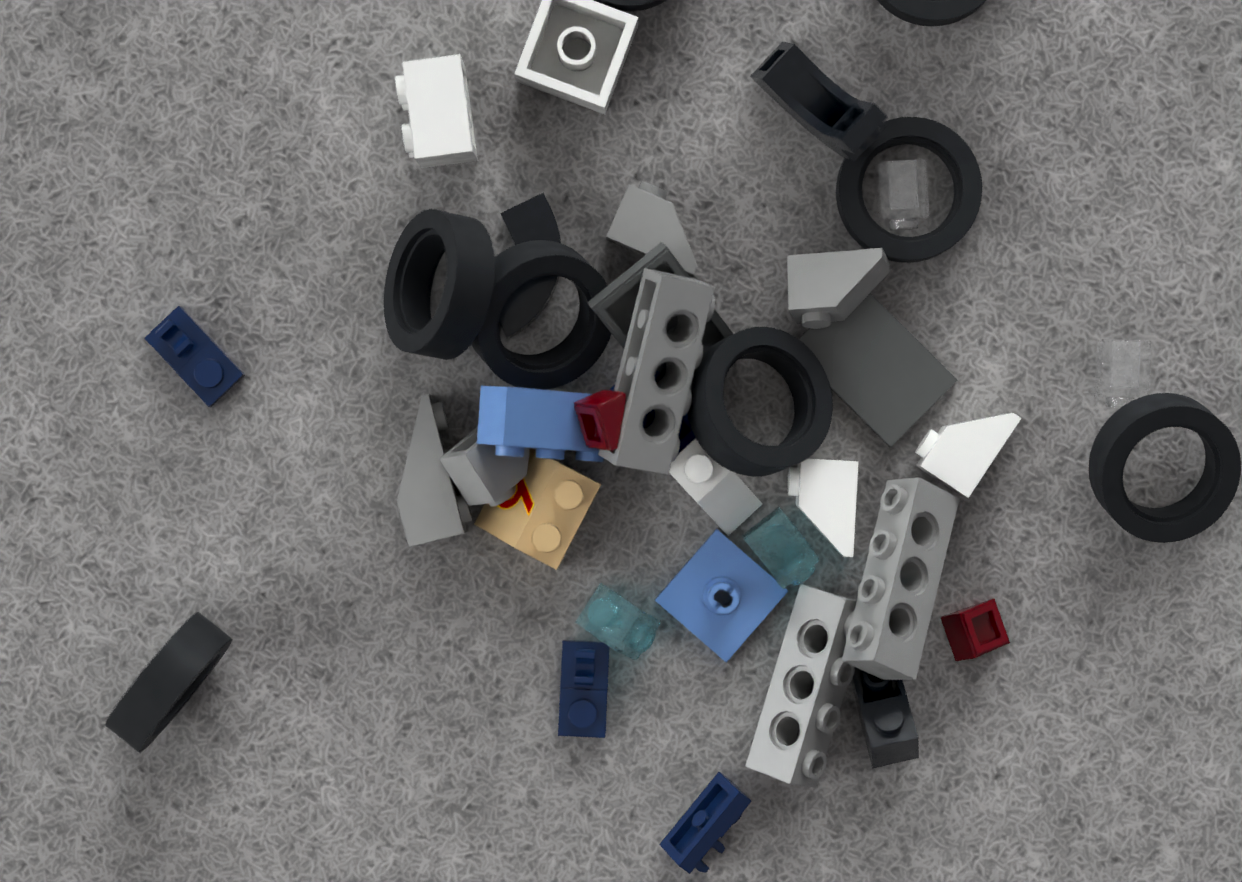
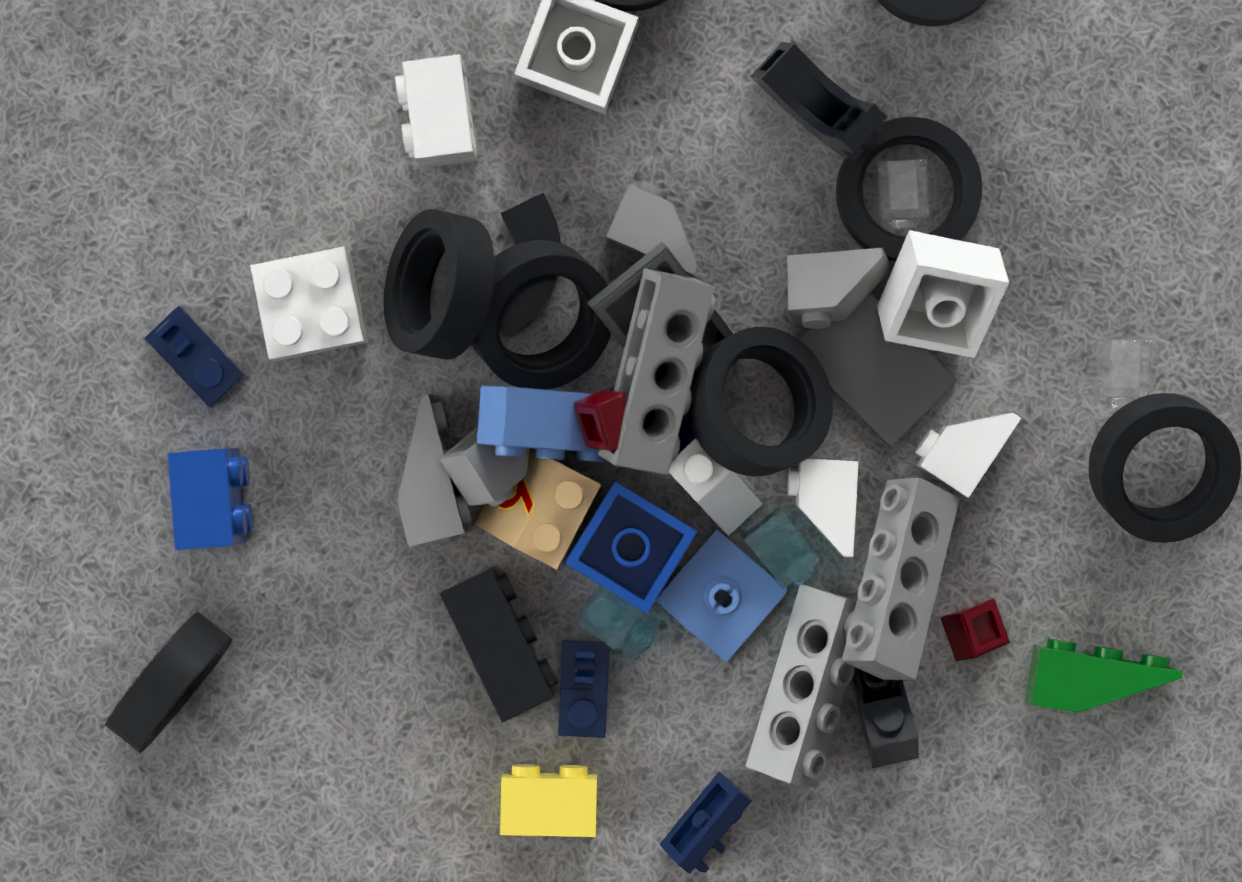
(209, 498): none -> blue brick
(309, 303): none -> white brick
(500, 643): none -> black brick
(548, 802): none -> light yellow brick
(631, 547): none -> blue brick
(942, 294): none -> white brick
(1083, 680): none -> green slope

